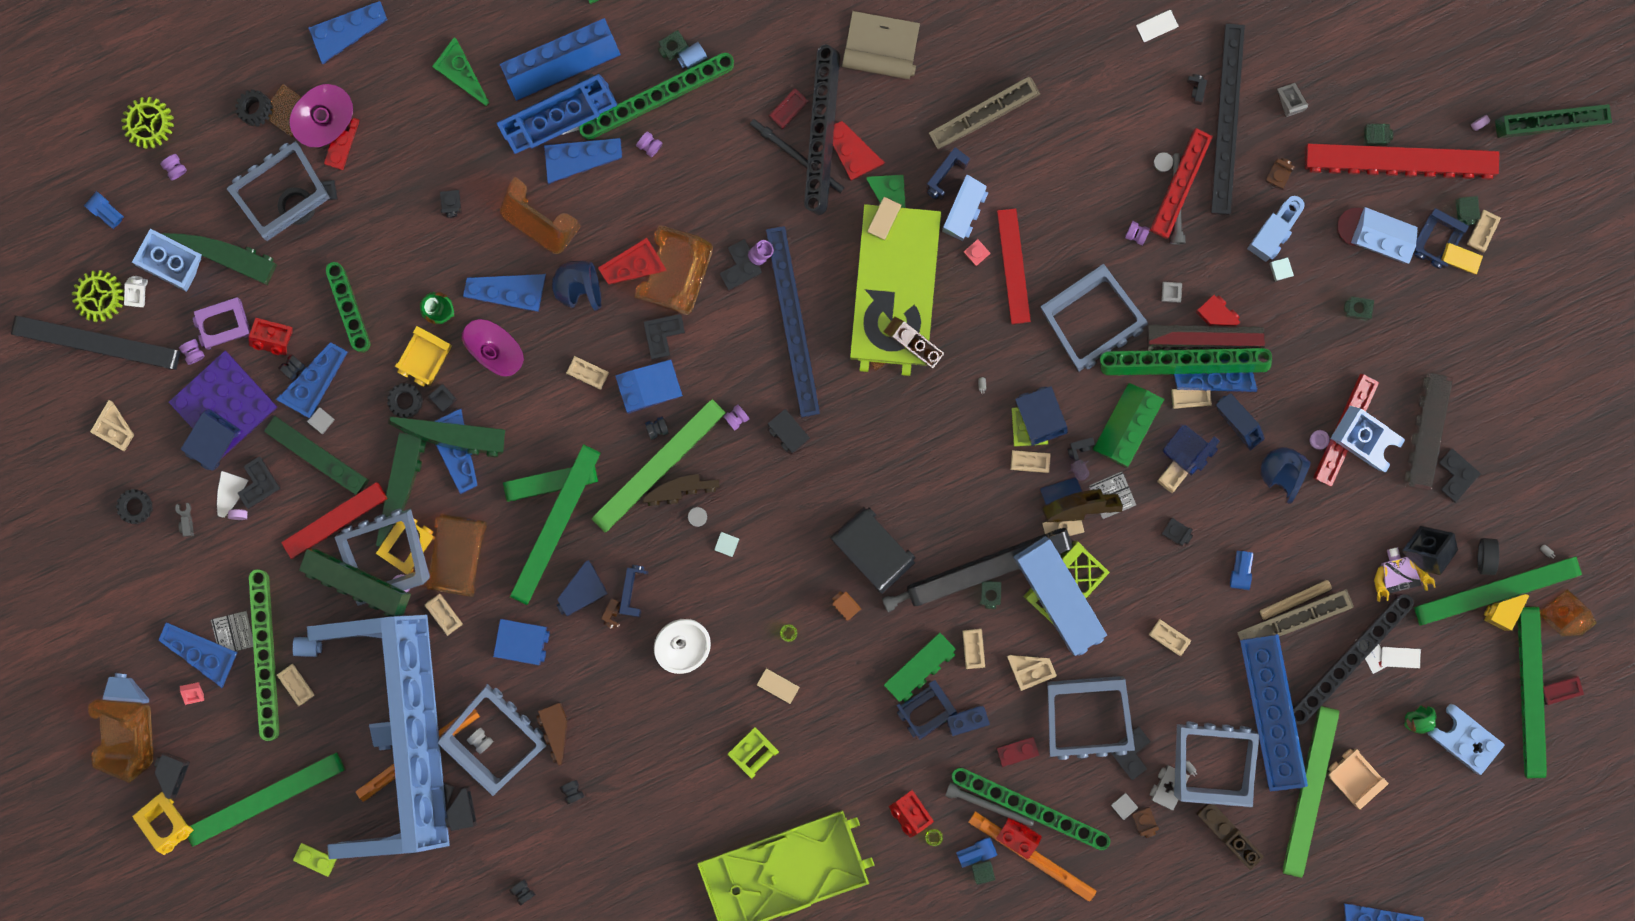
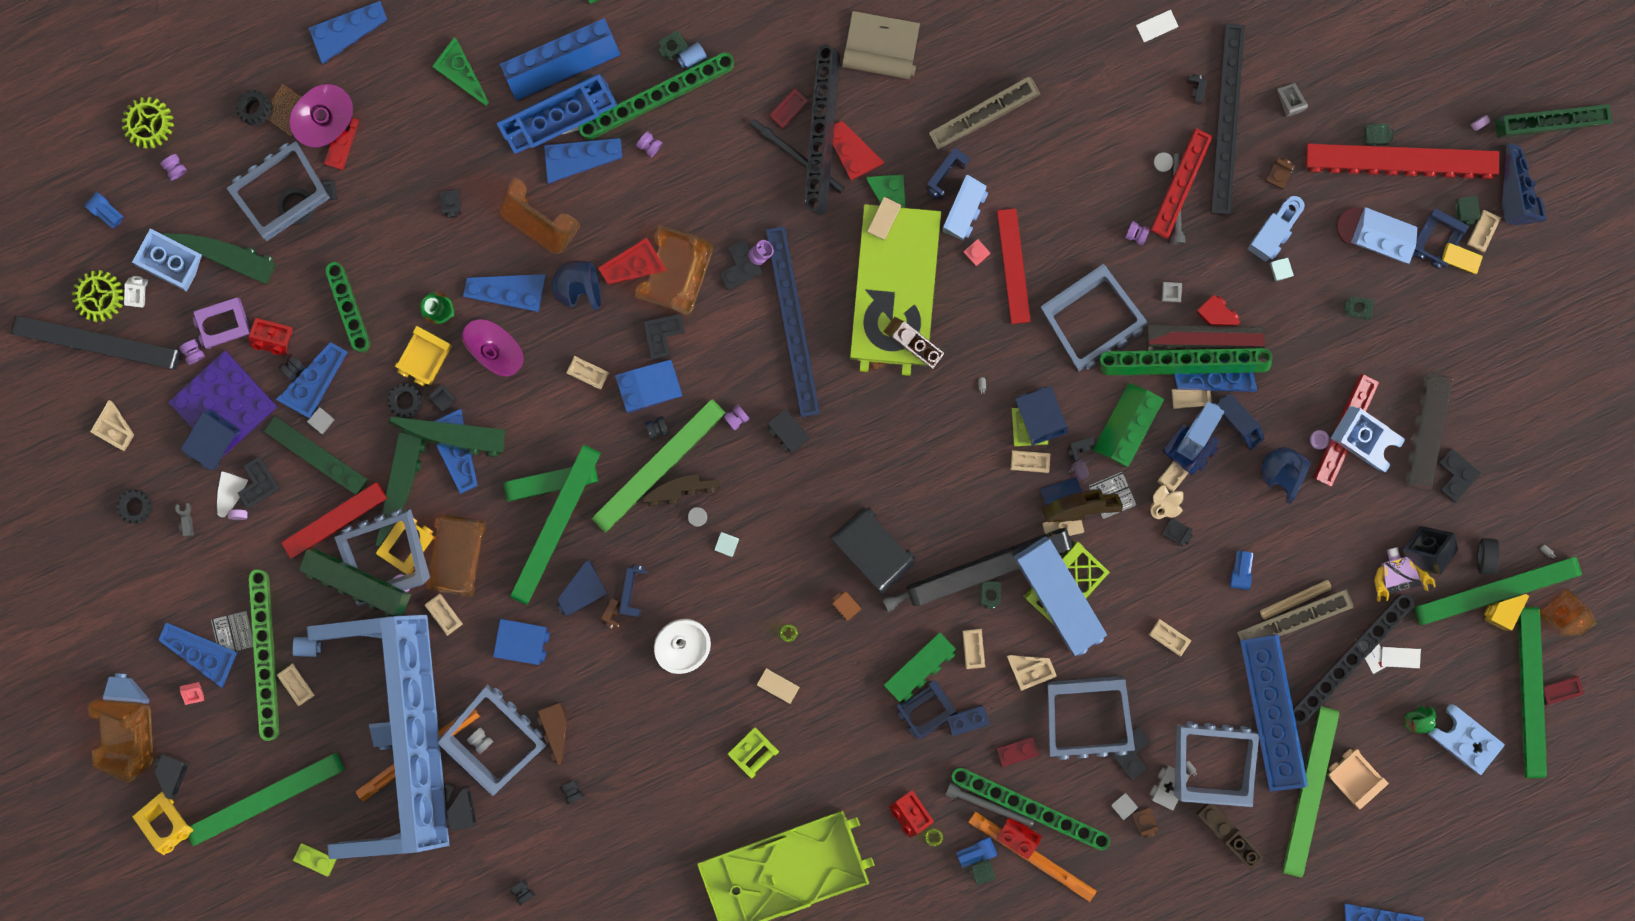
(1168, 501): none -> tan plate
(1200, 430): none -> medium blue window
(1519, 197): none -> dark blue wedge

